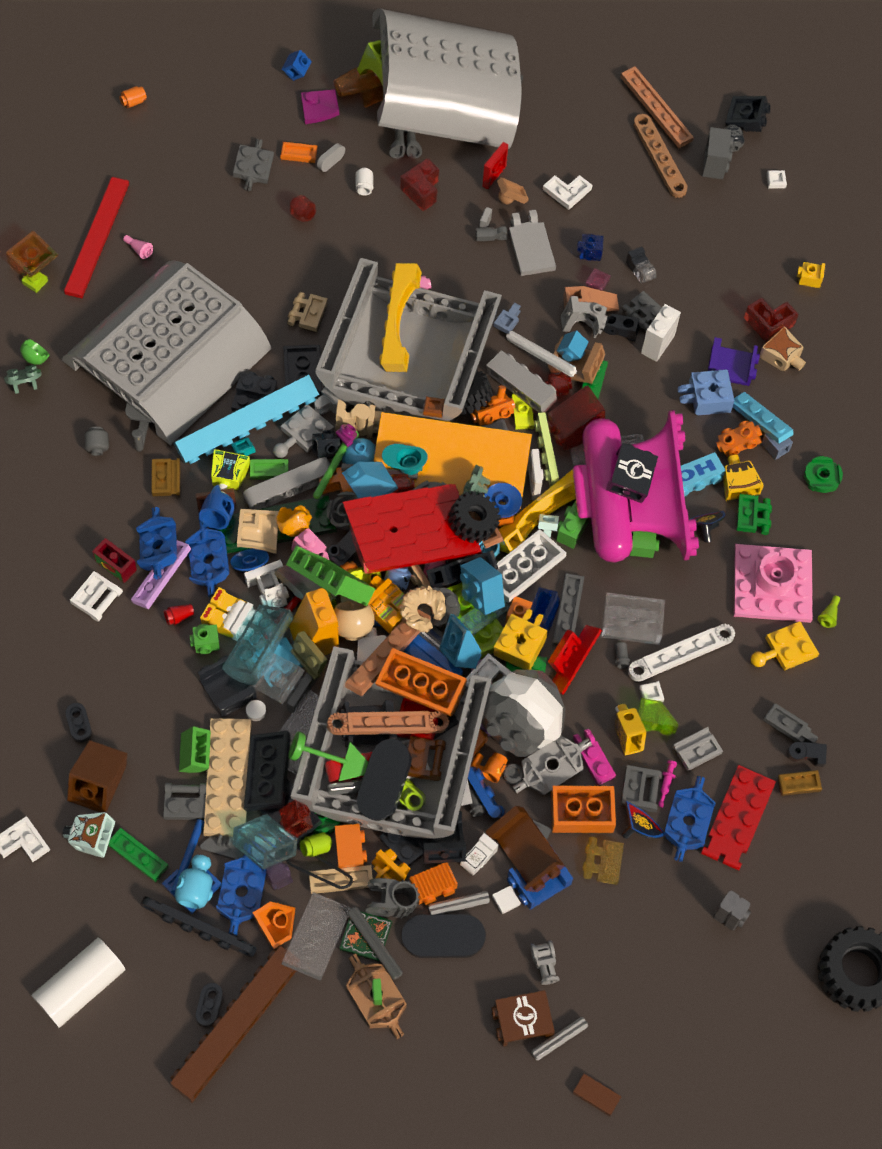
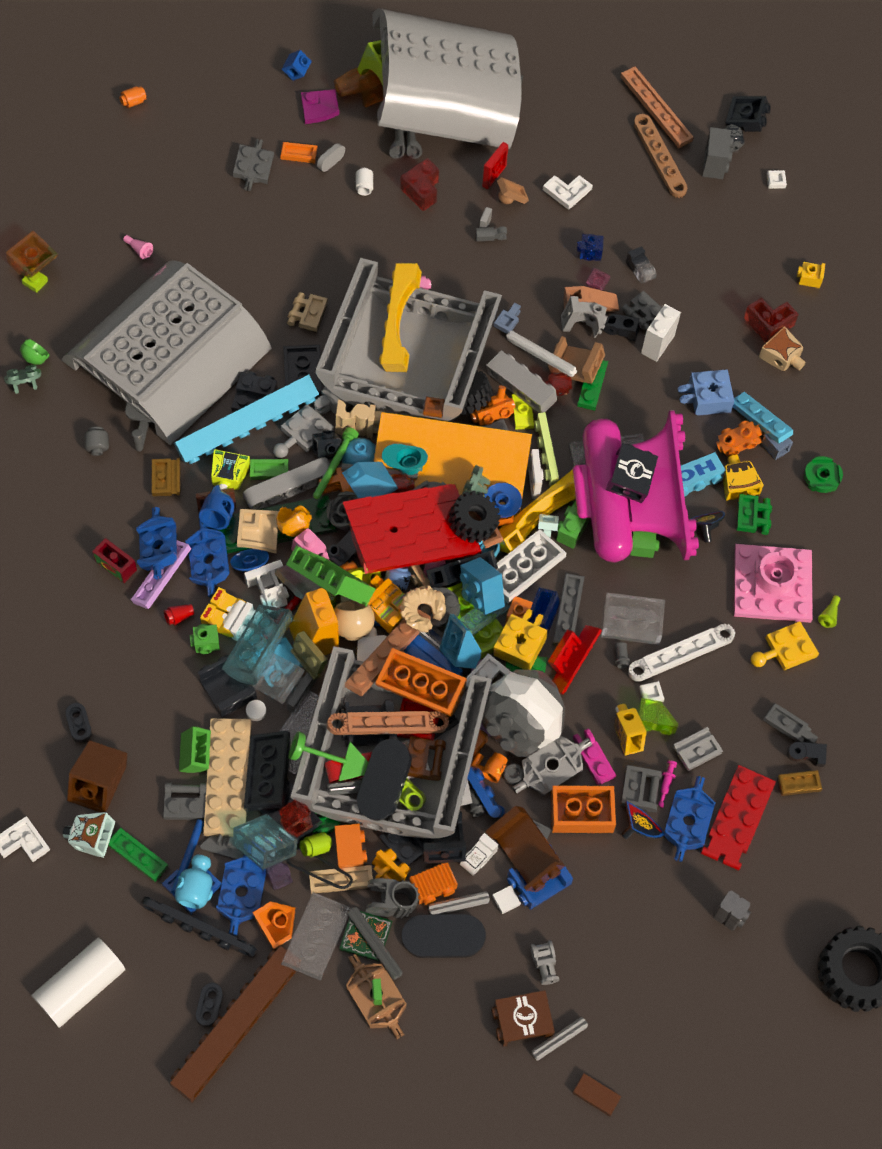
(91, 592): white plate -> none
(96, 237): red tile -> none
(243, 447): teal tile -> none
(302, 208): clear red head -> none
(347, 434): magenta plate -> none
(531, 245): light grey tile -> none
(572, 346): dark azure brick -> none
(573, 416): clear red slope -> none
(610, 860): clear yellow plate -> none
(738, 363): dark purple panel -> none

